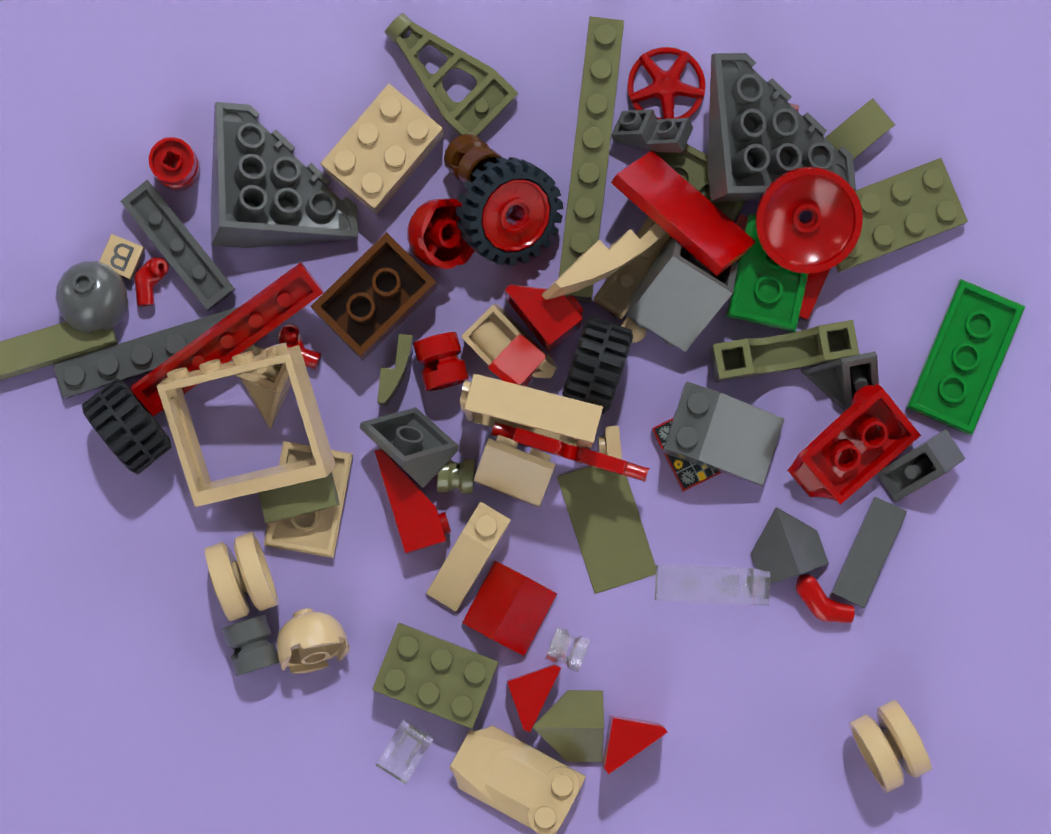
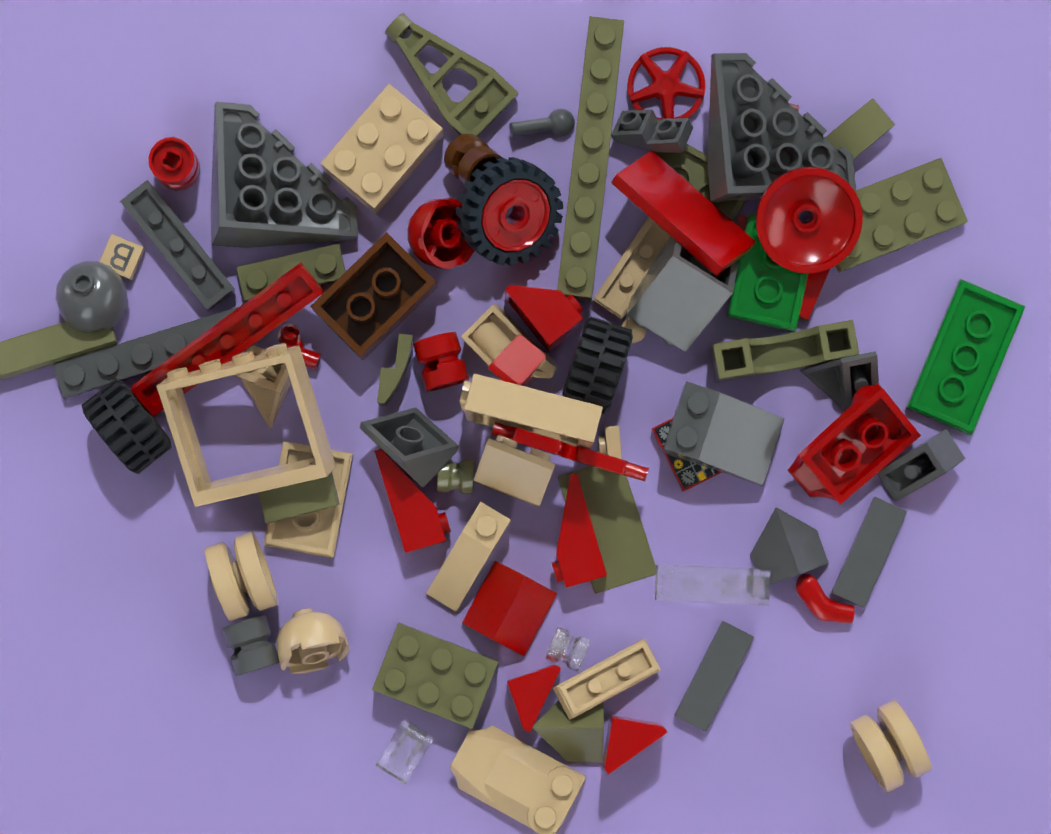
(147, 278): red arm -> none
(323, 263): none -> olive plate
(559, 123): none -> dark grey bar
(577, 544): none -> red slope
(601, 262): tan slope -> none
(606, 679): none -> tan tile
(714, 676): none -> dark grey tile

